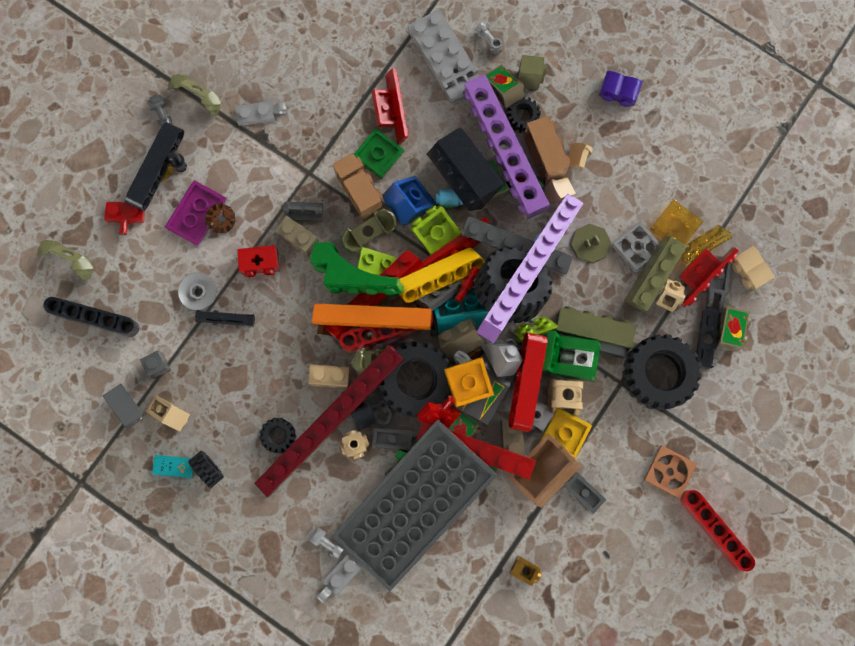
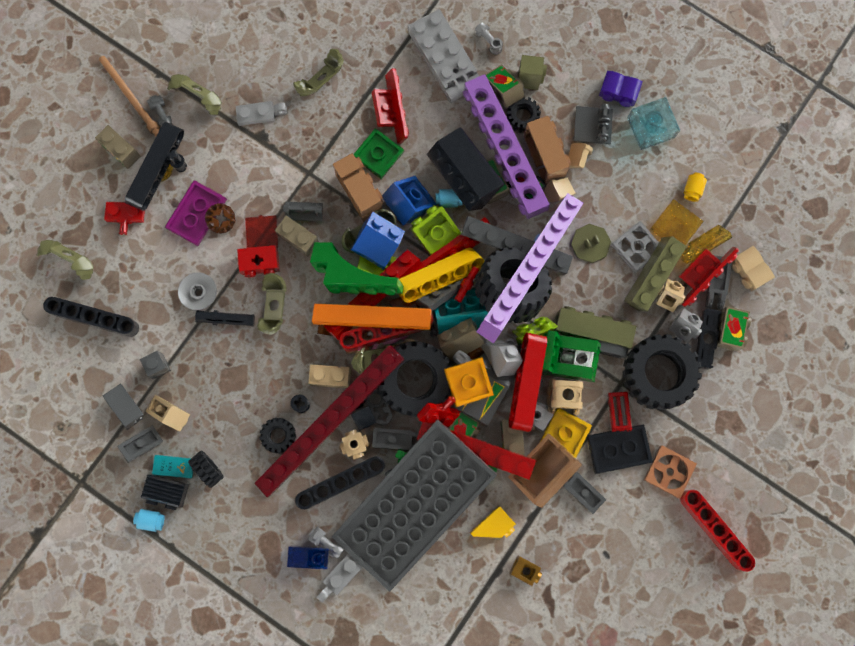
(117, 146): none -> dark tan brick
(140, 444): none -> dark grey hinge
(149, 520): none -> medium azure brick
(152, 125): none -> medium nougat bar
(164, 491): none -> black brick
(261, 231): none -> clear red piece
(275, 289): none -> olive piece
(303, 409): none -> black bush
(307, 557): none -> clear blue slope
(330, 483): none -> black beam
(333, 65): none -> olive piece
(377, 240): none -> blue slope
(495, 525): none -> yellow slope
(593, 124): none -> dark grey hinge
(619, 449): none -> black tile
(621, 427): none -> red tile
(653, 123): none -> clear light blue brick
(686, 325): none -> light grey brick
(694, 187): none -> yellow brick

